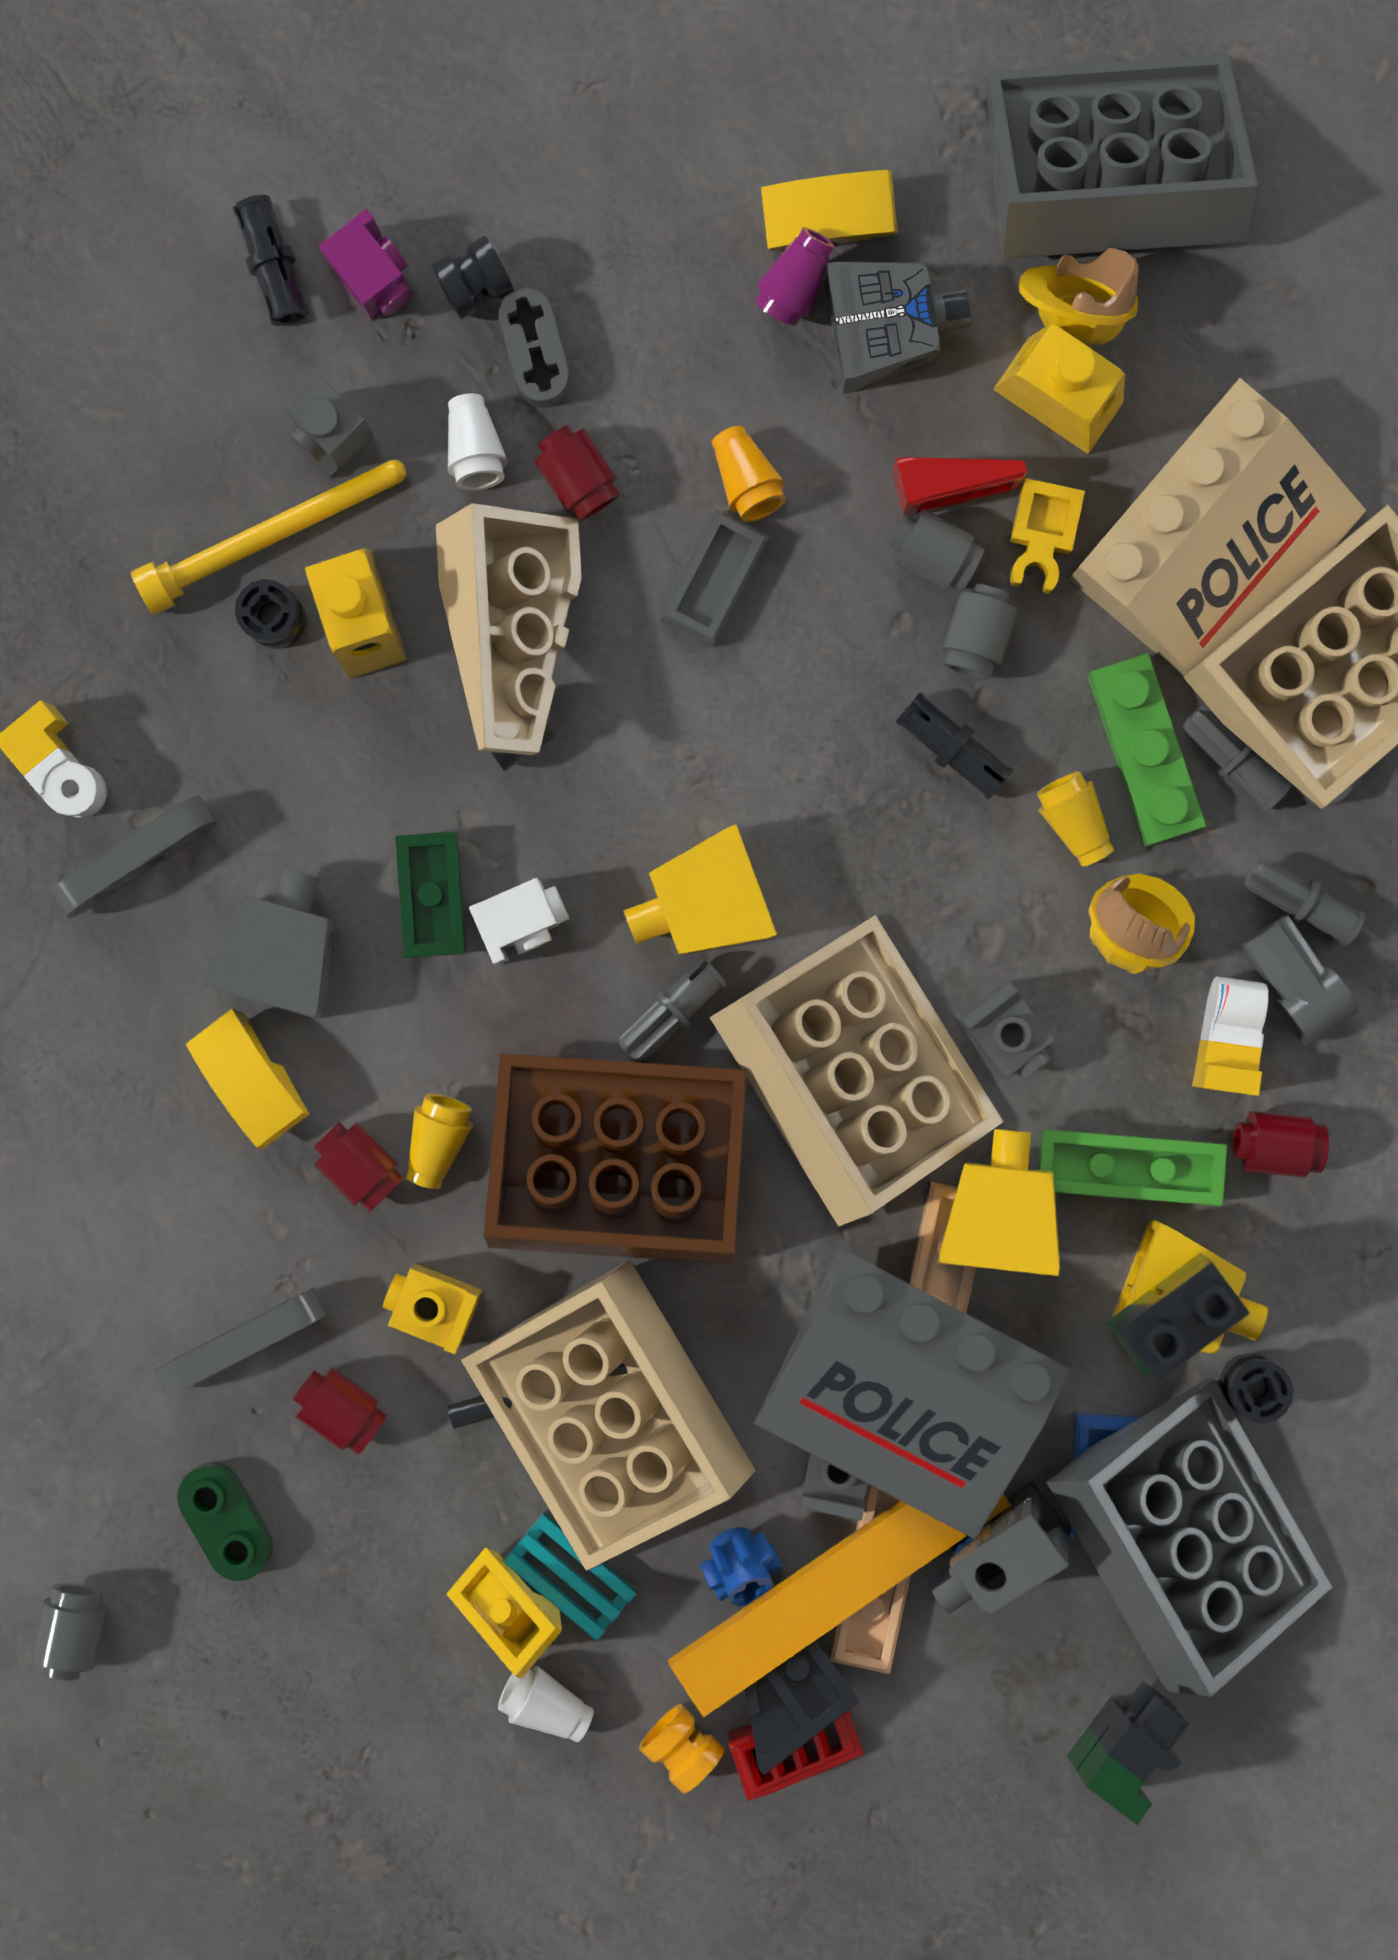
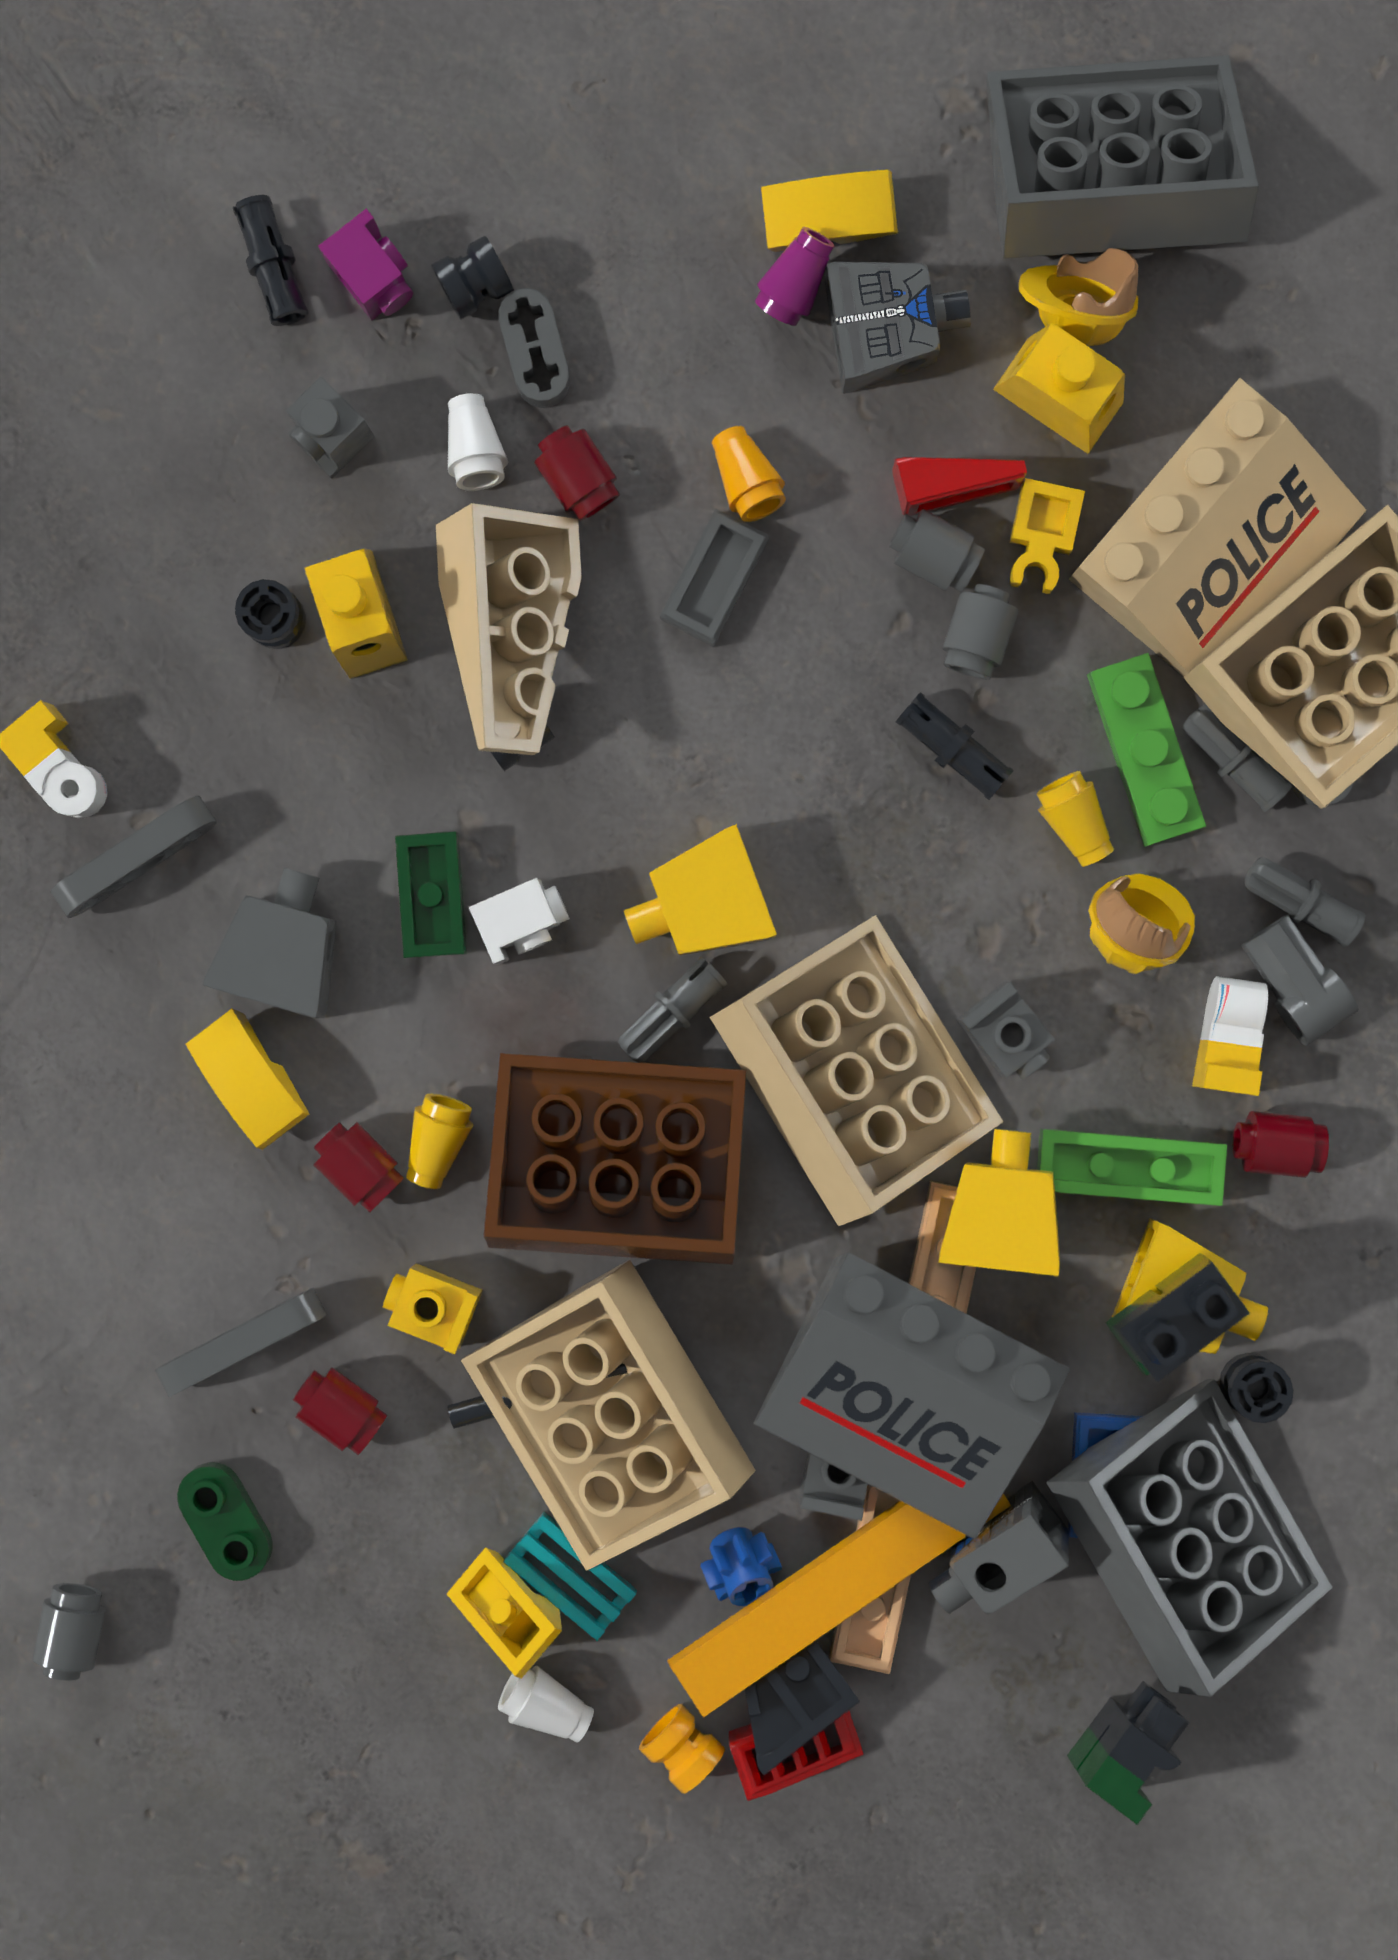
(164, 583): yellow piece -> none

